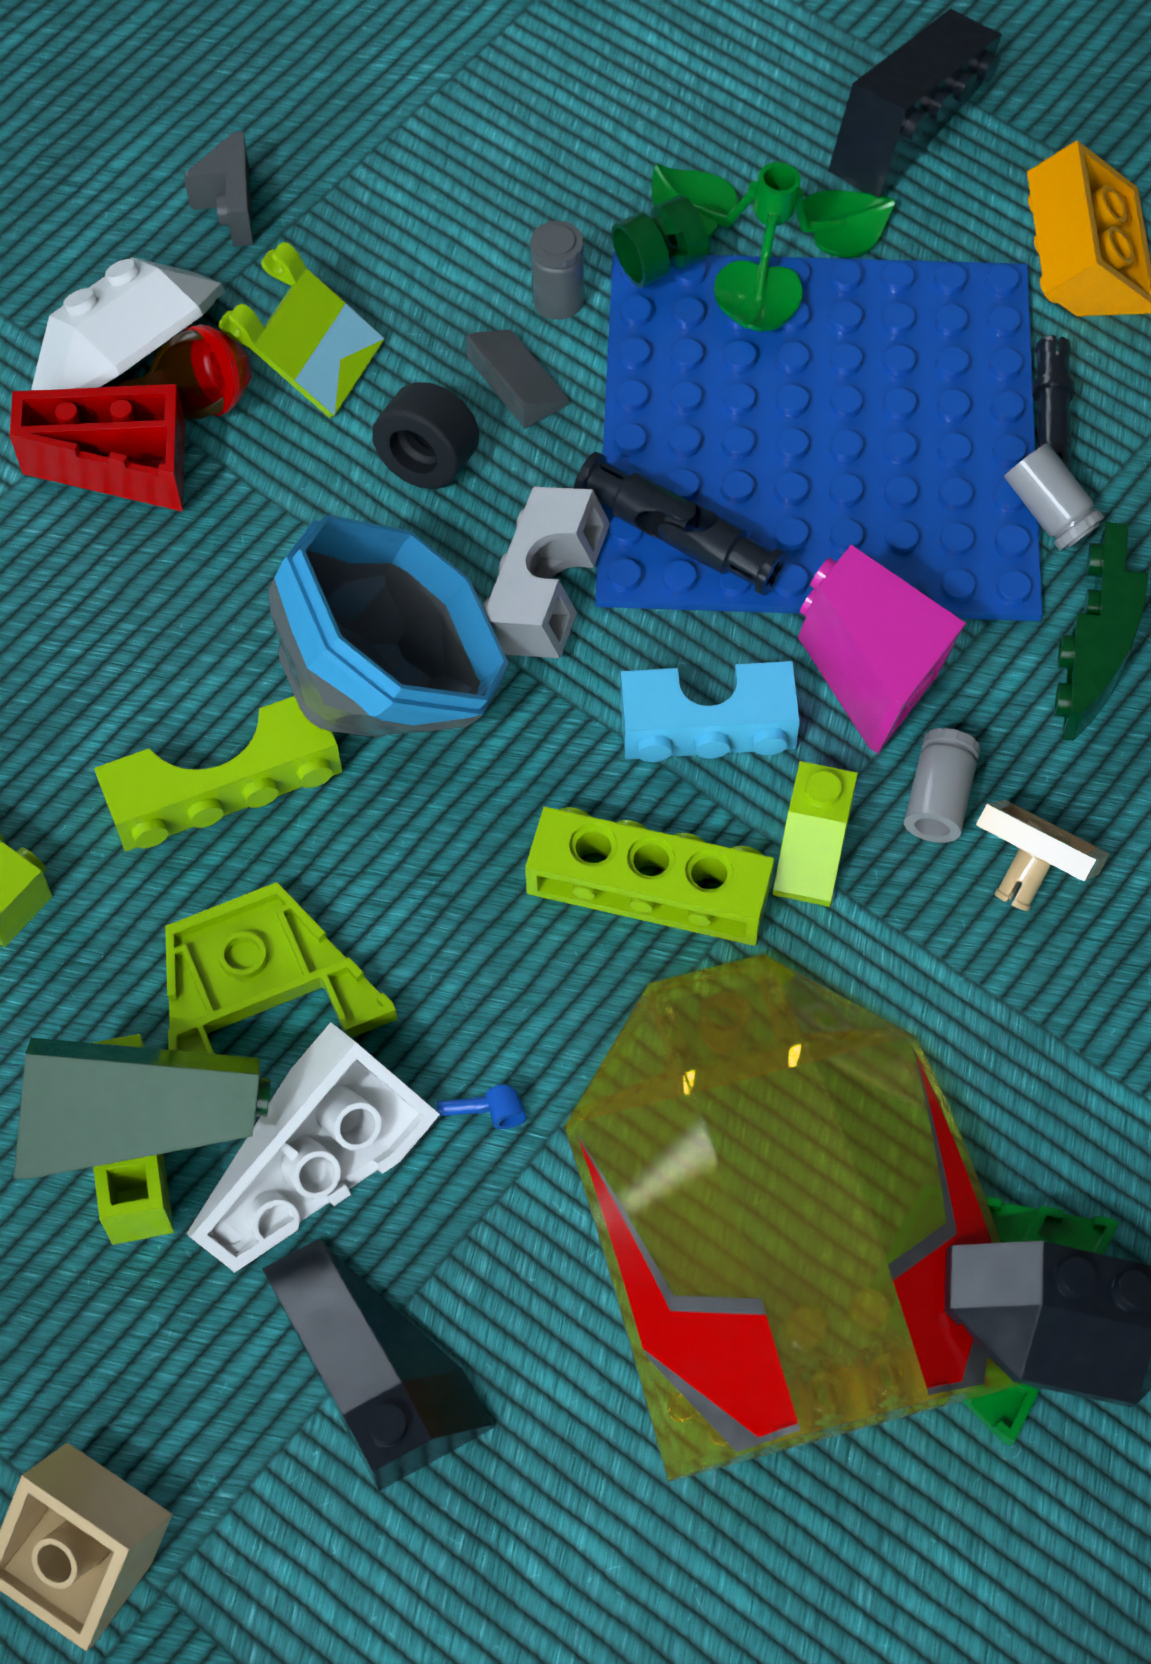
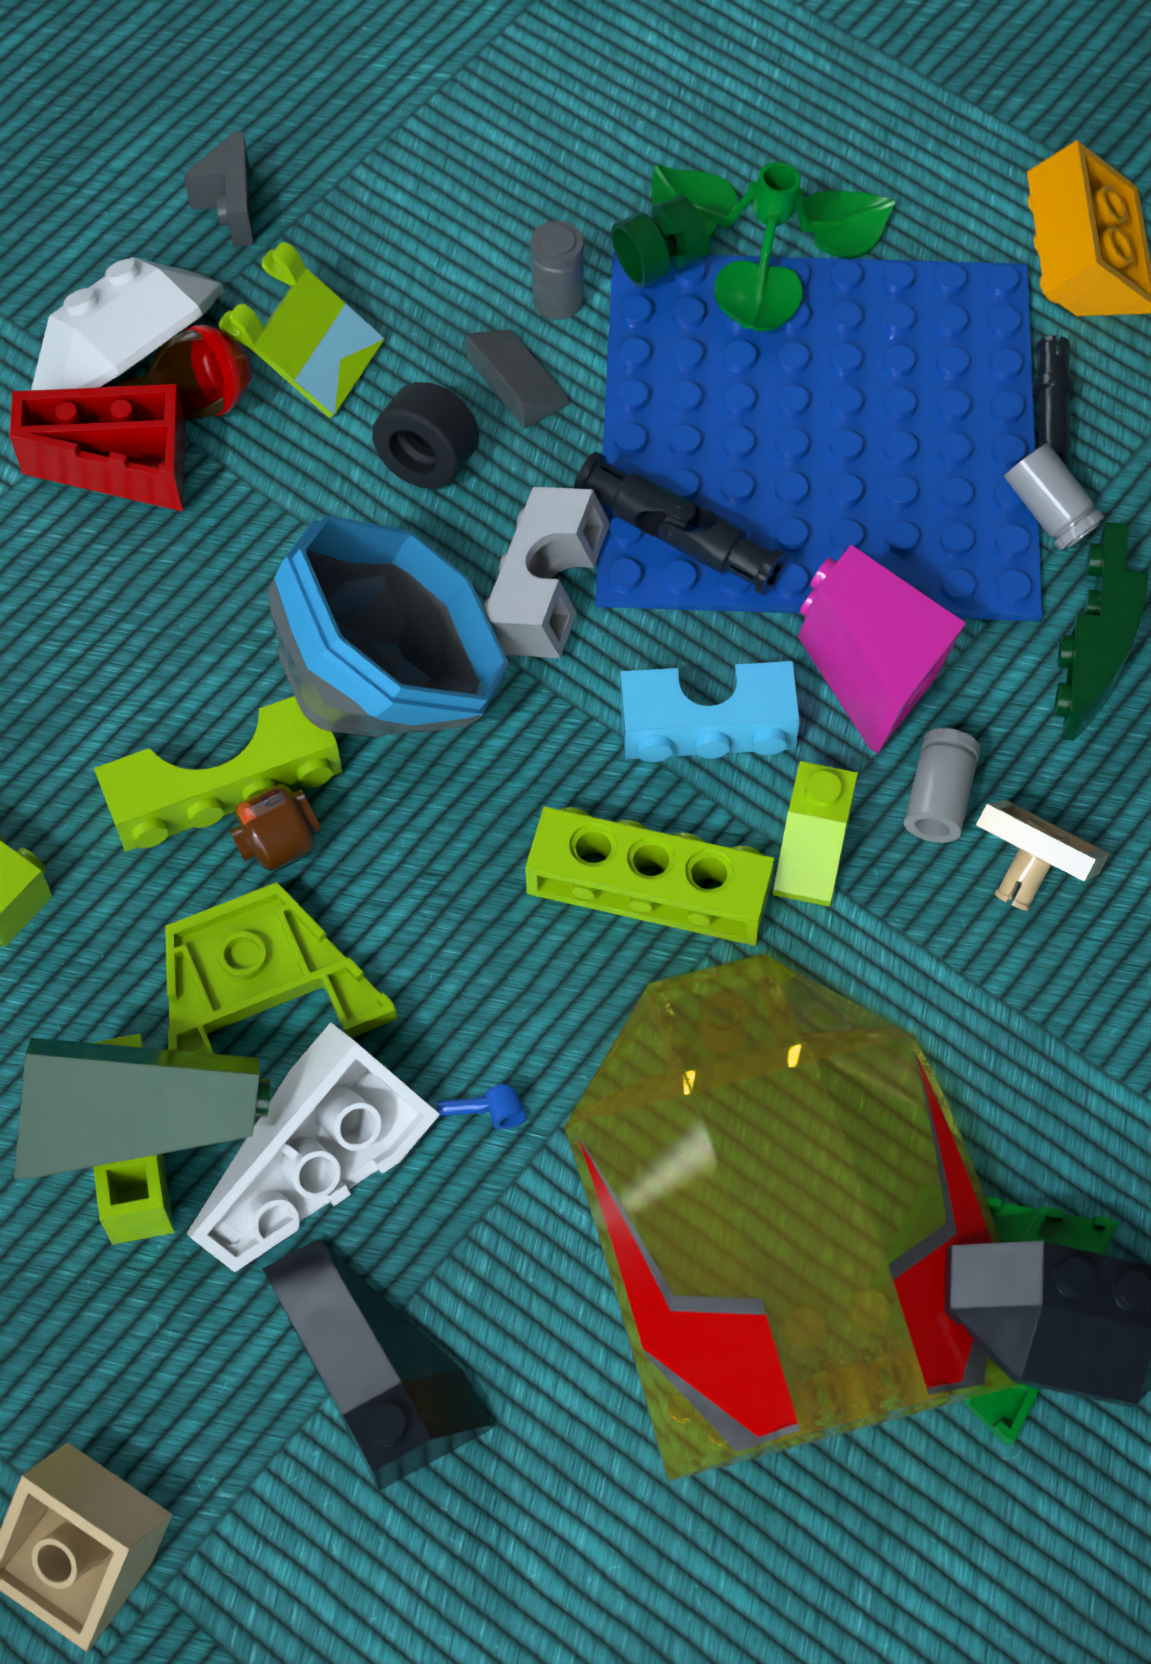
(275, 827): none -> reddish brown head
(910, 99): black wedge -> none

